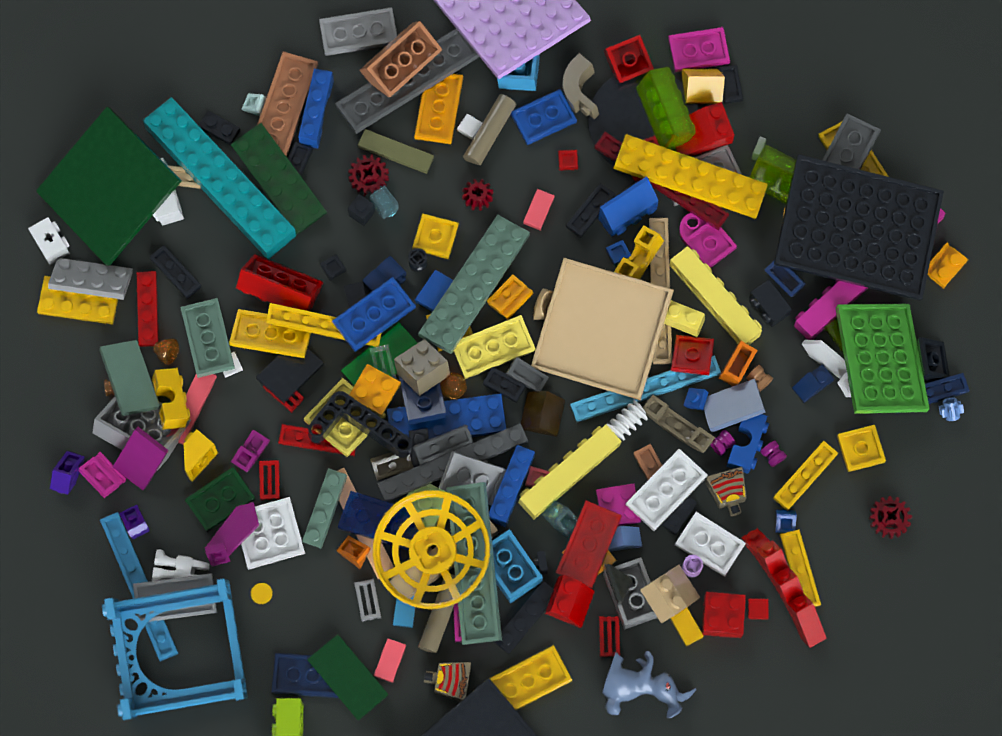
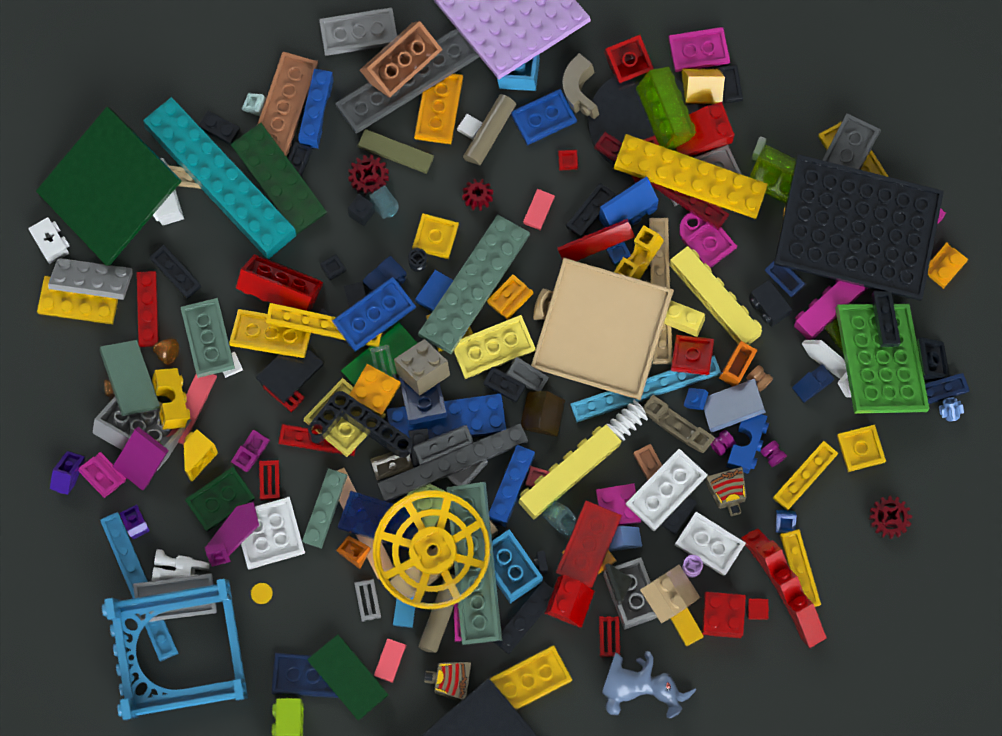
(453, 386): clear orange brick -> none
(468, 470): light grey plate -> none
(597, 241): none -> red tile
(885, 319): none -> black plate

